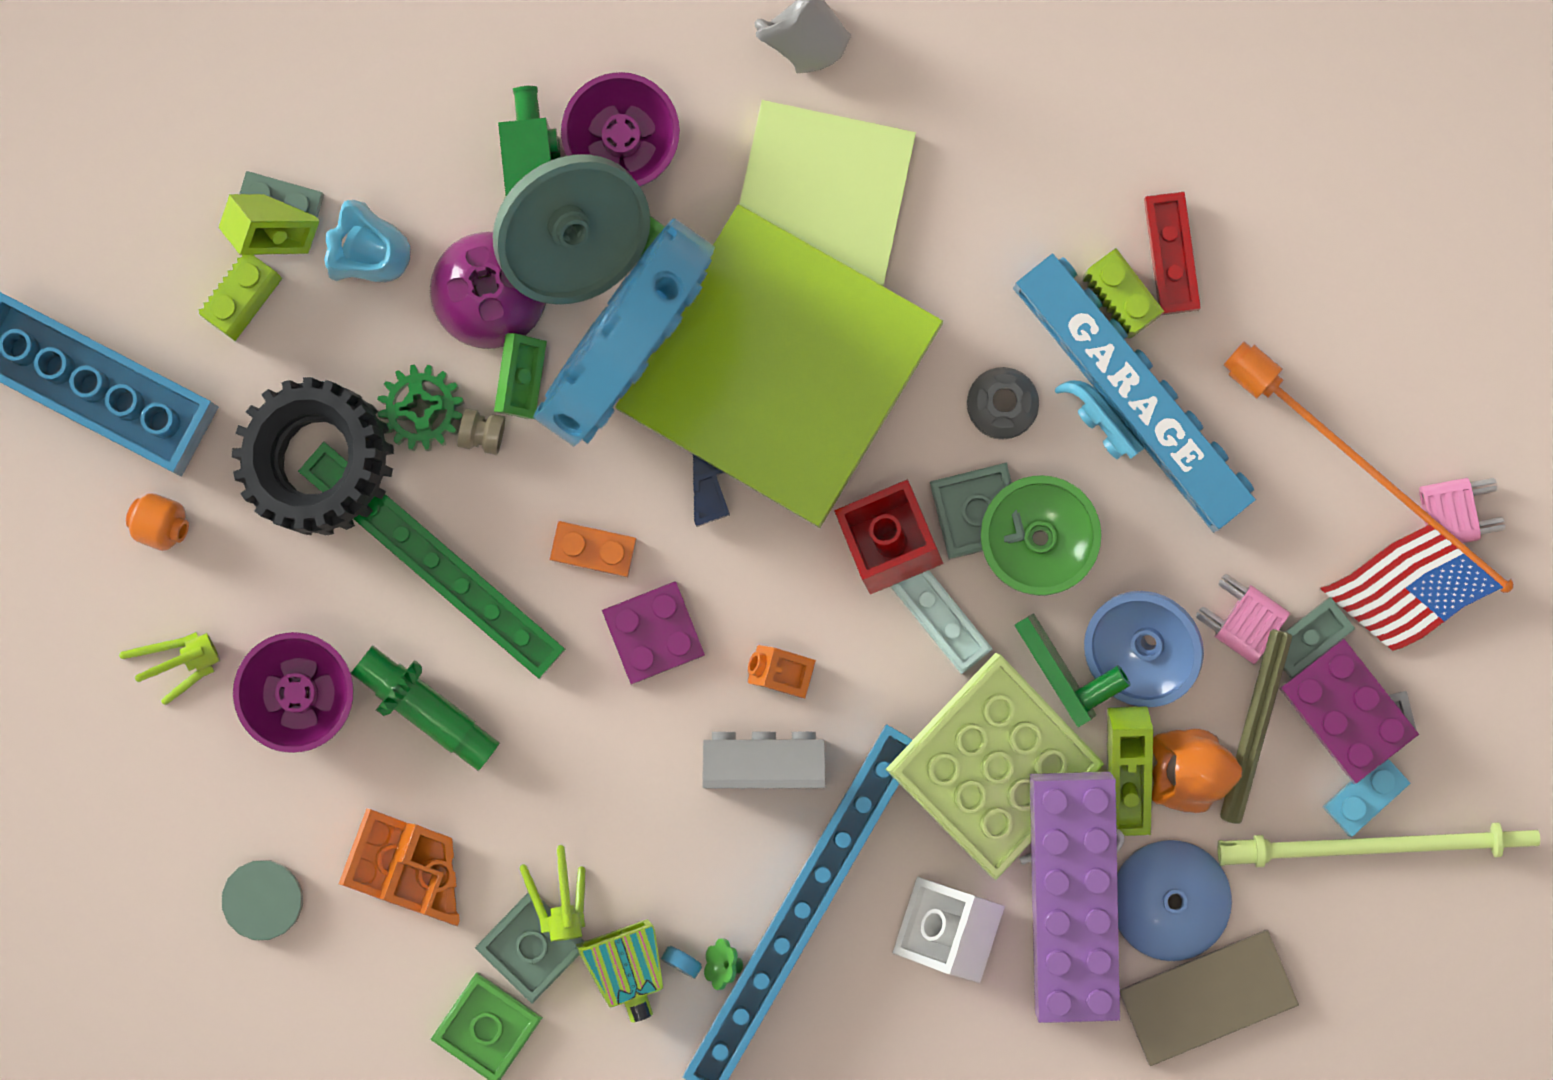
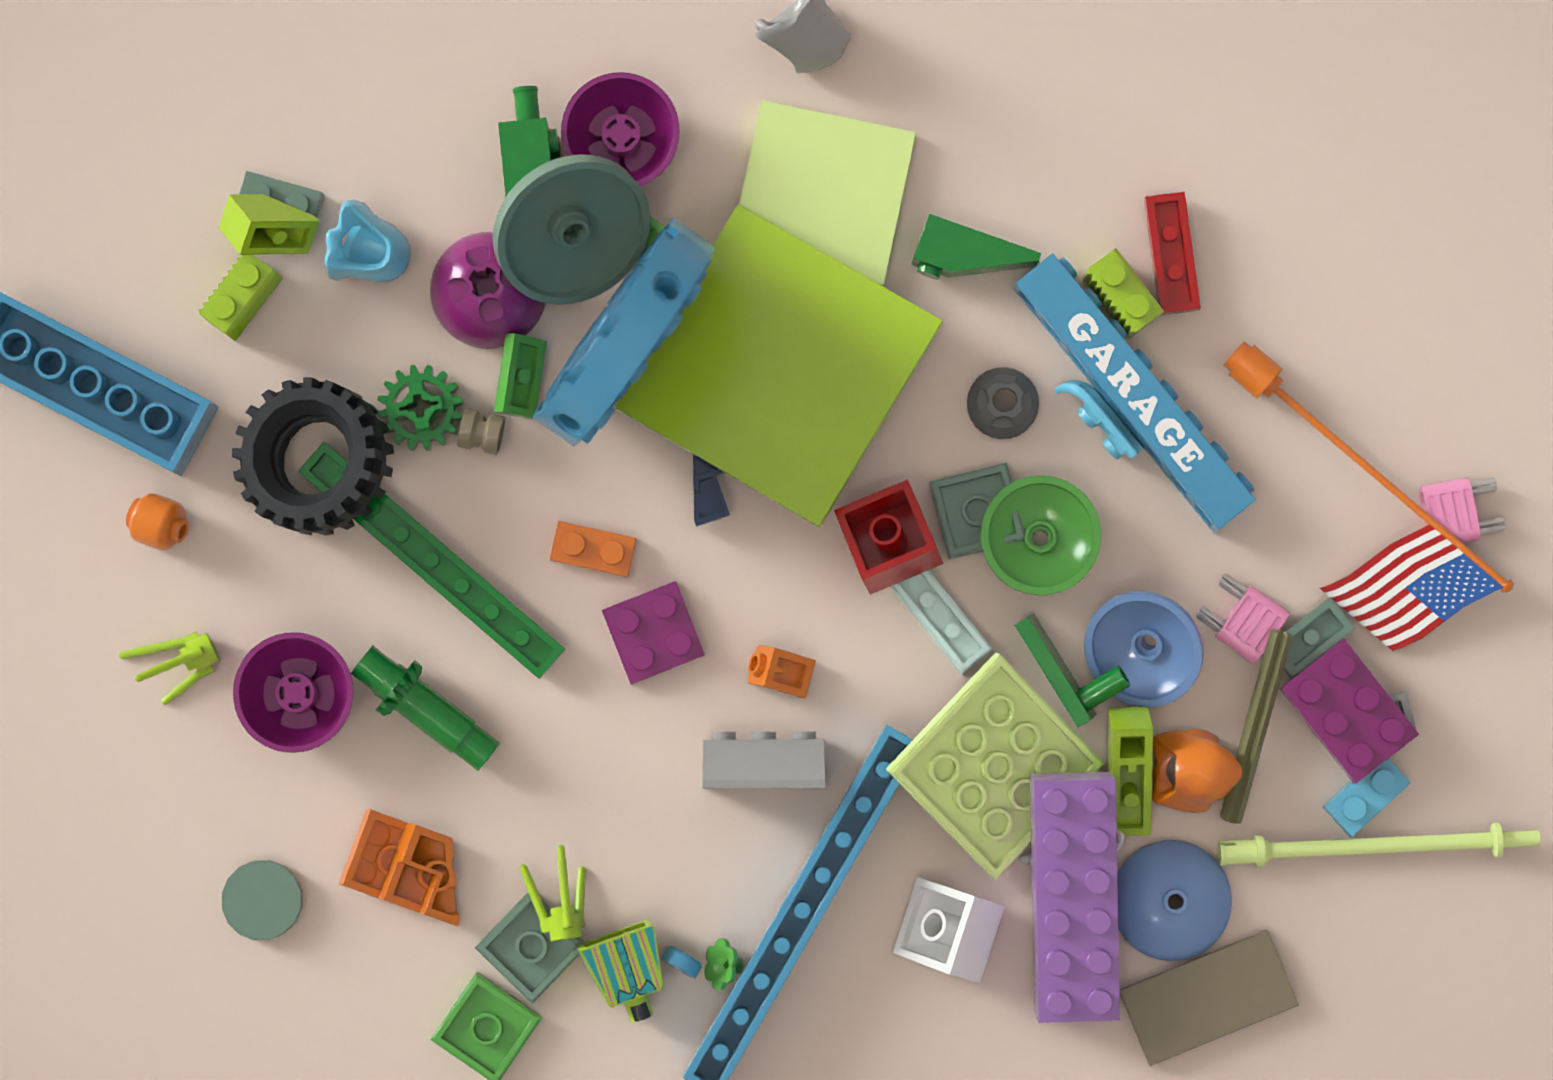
(961, 251): none -> green slope

